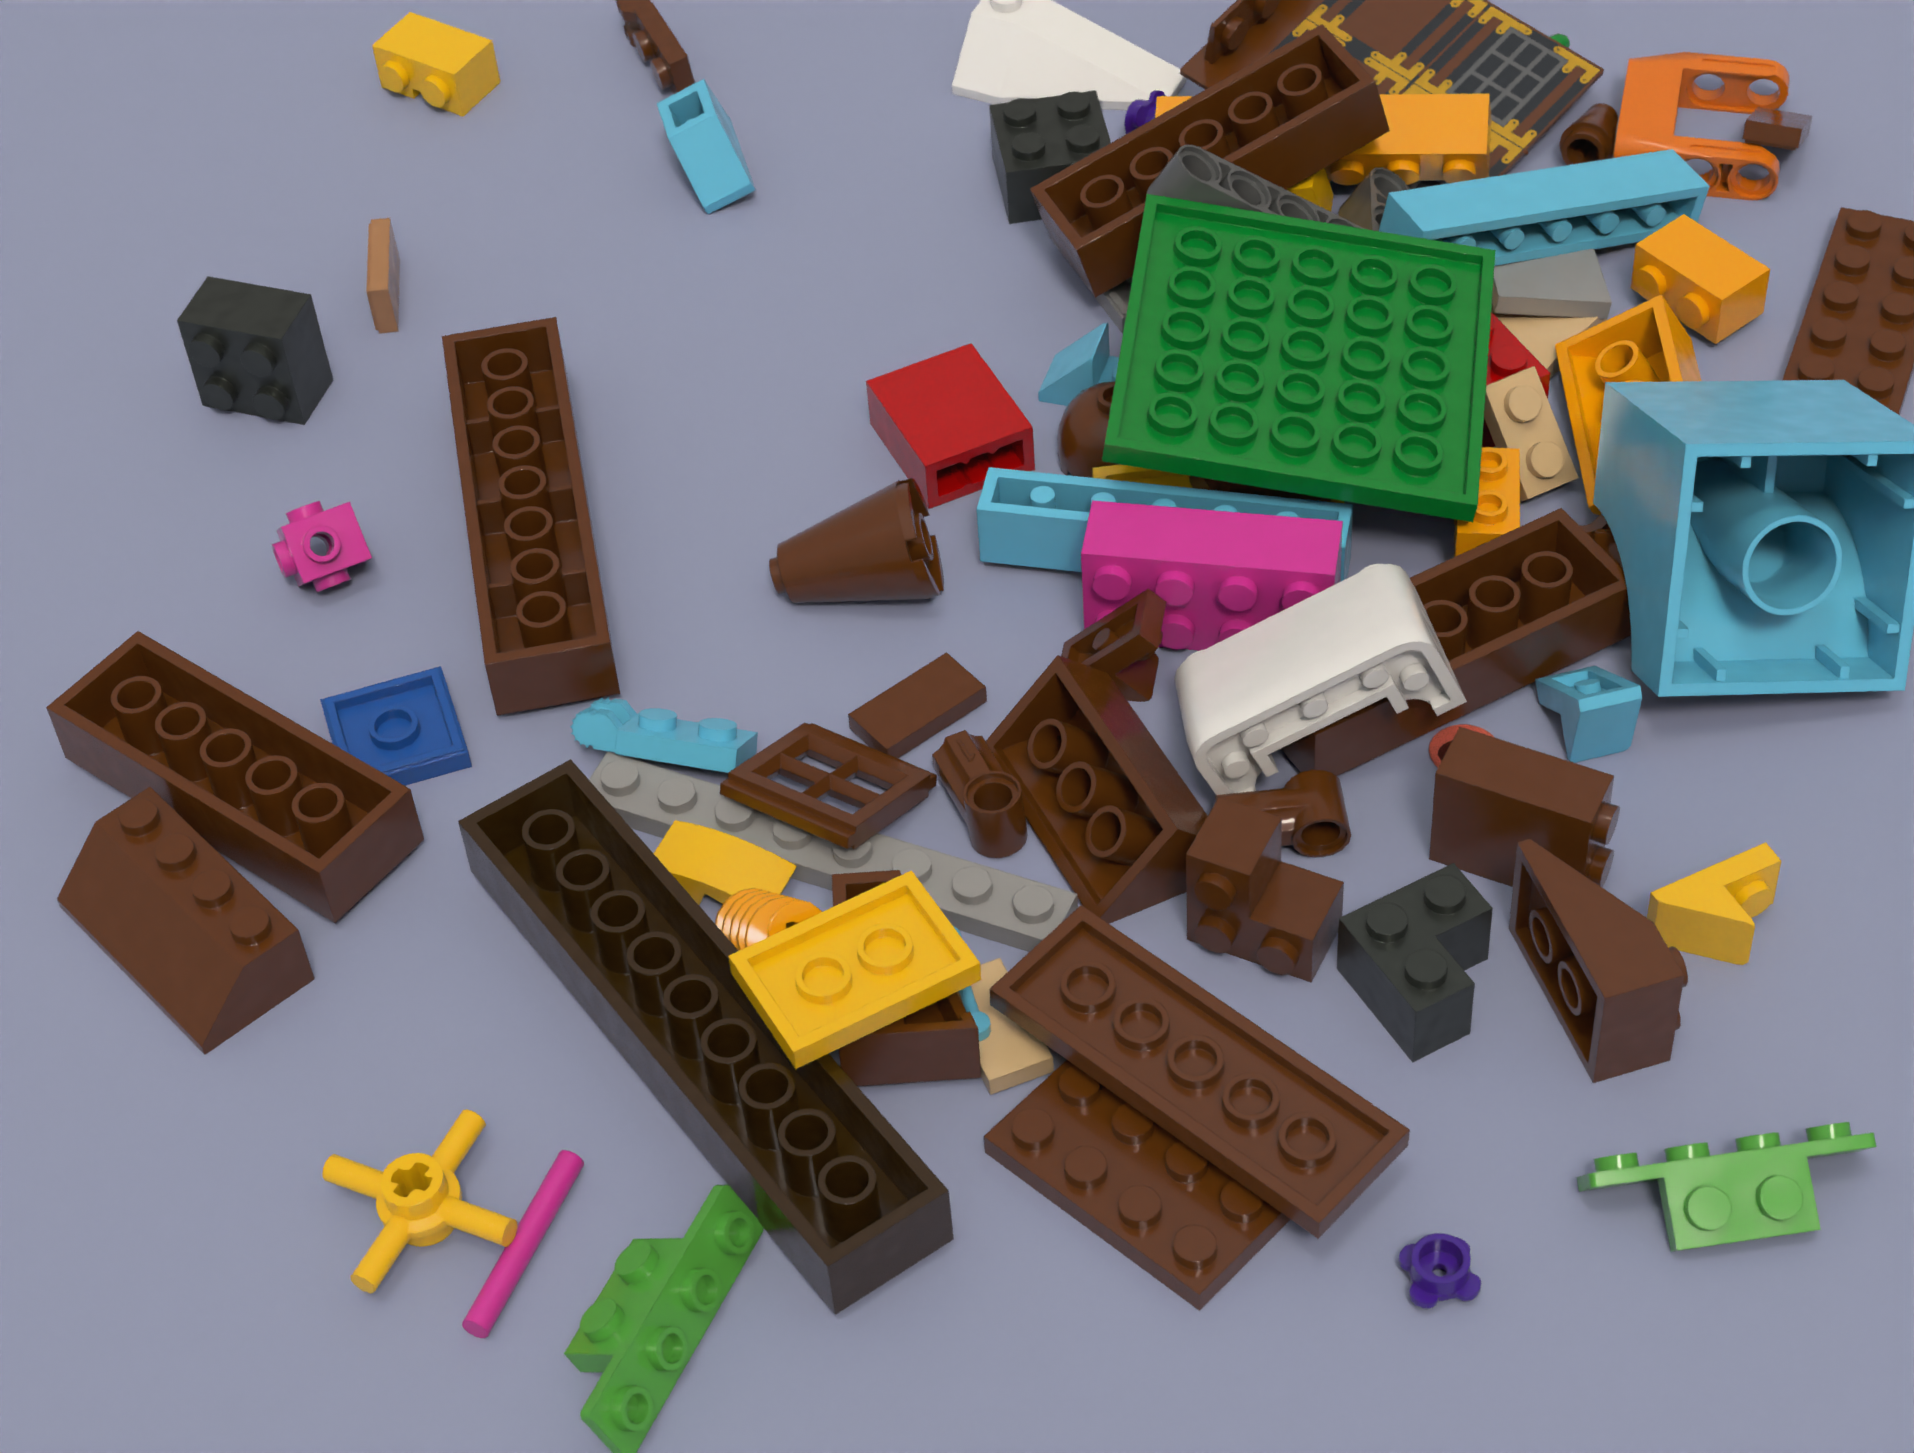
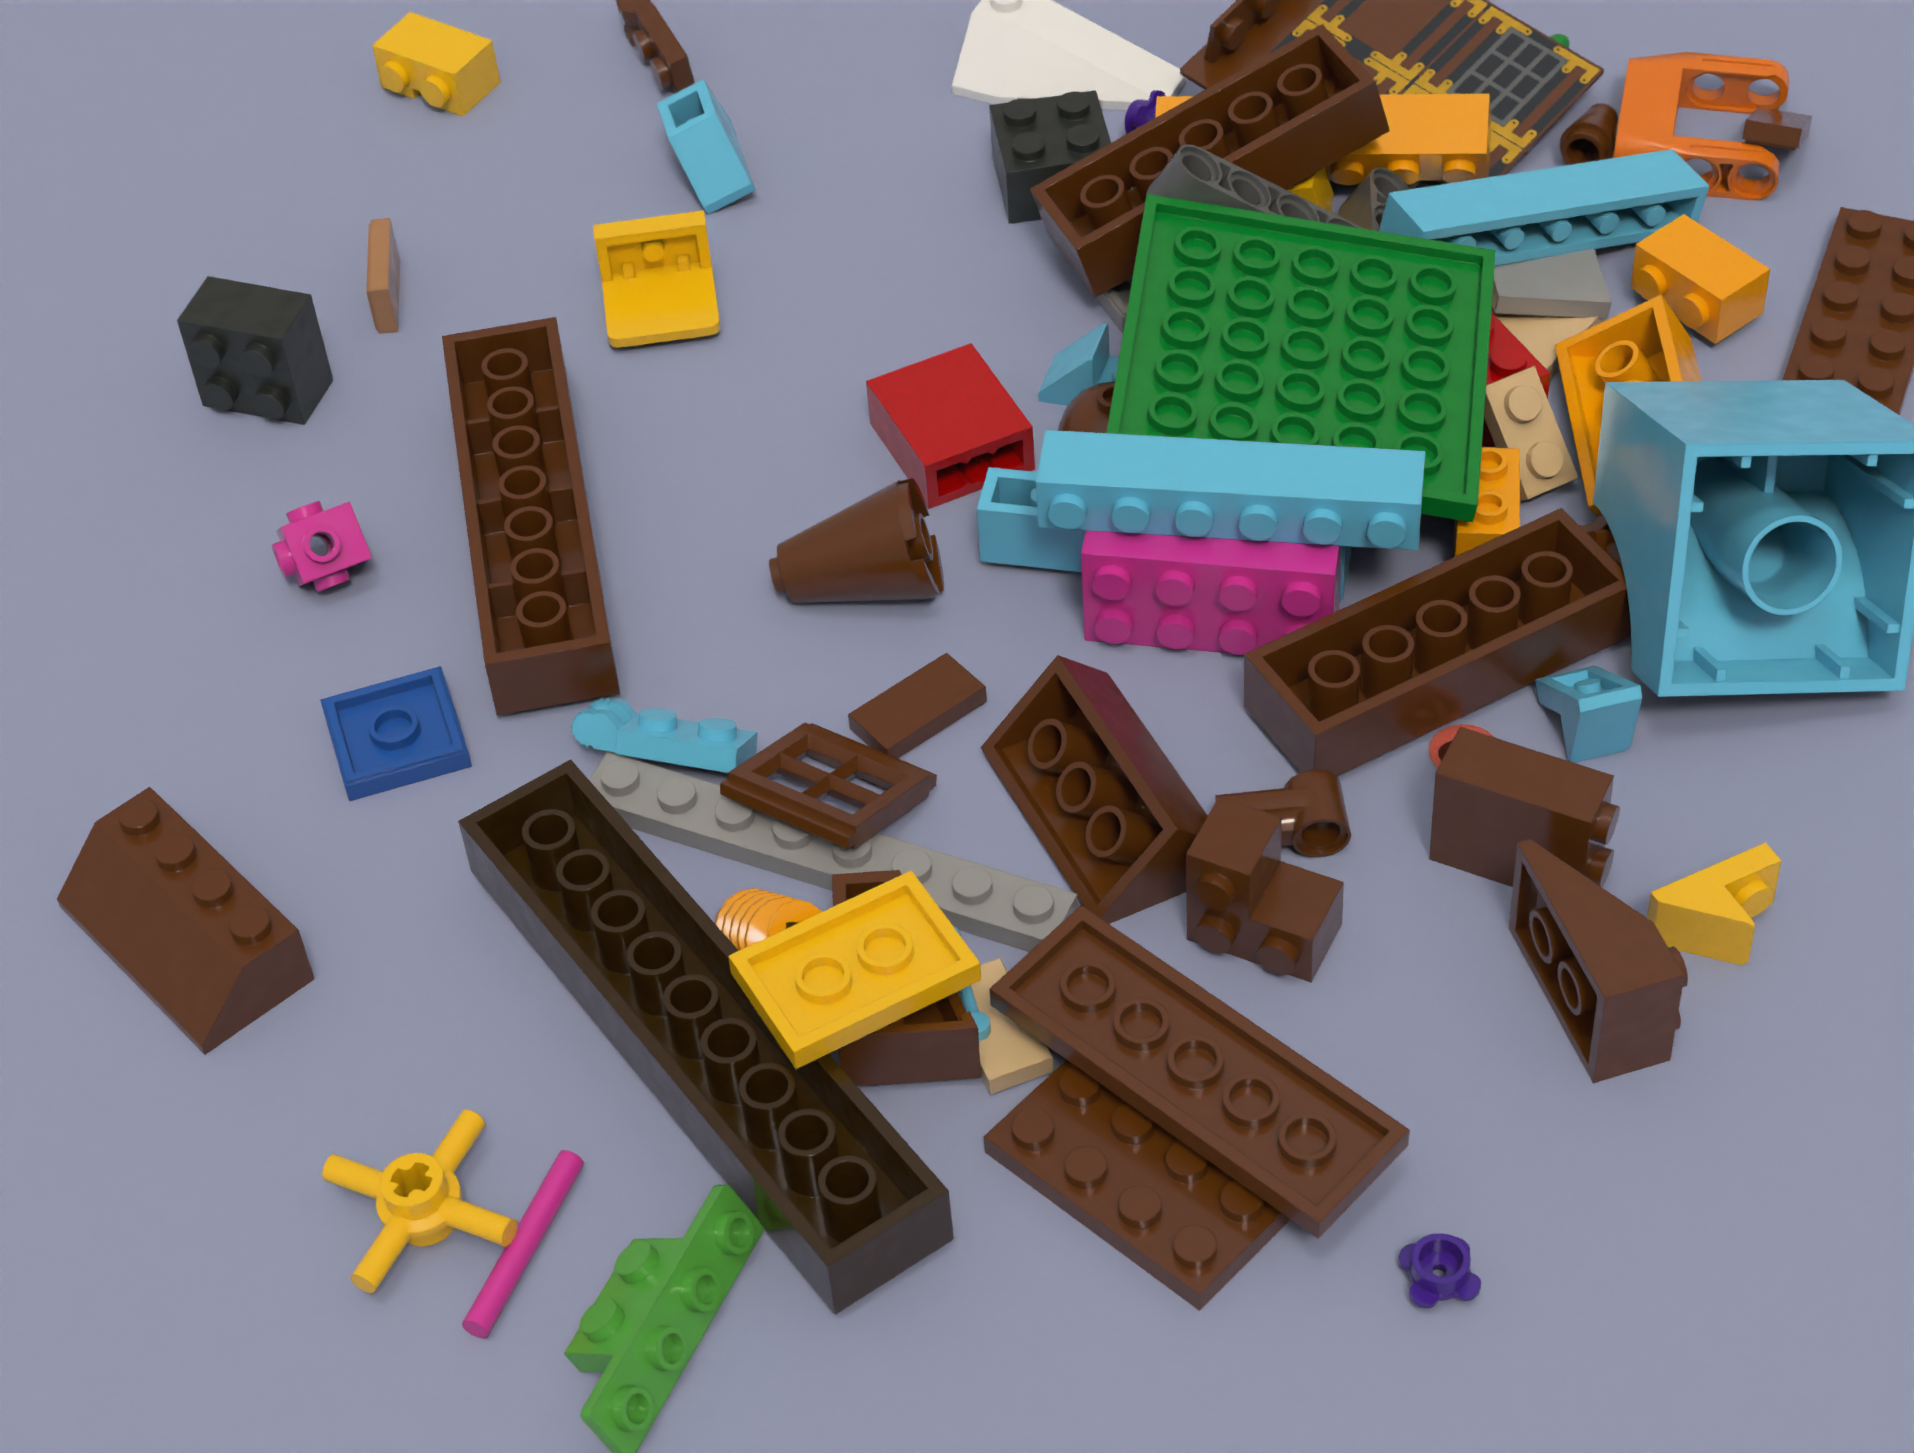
(238, 774): reddish brown brick -> none
(657, 279): none -> yellow bracket
(719, 863): yellow slope -> none
(983, 794): reddish brown piece -> none
(1124, 645): reddish brown slope -> none
(1230, 489): none -> medium azure brick
(1308, 671): white windscreen -> none
(1412, 955): pearl dark grey brick -> none
(1733, 1195): bright green bracket -> none

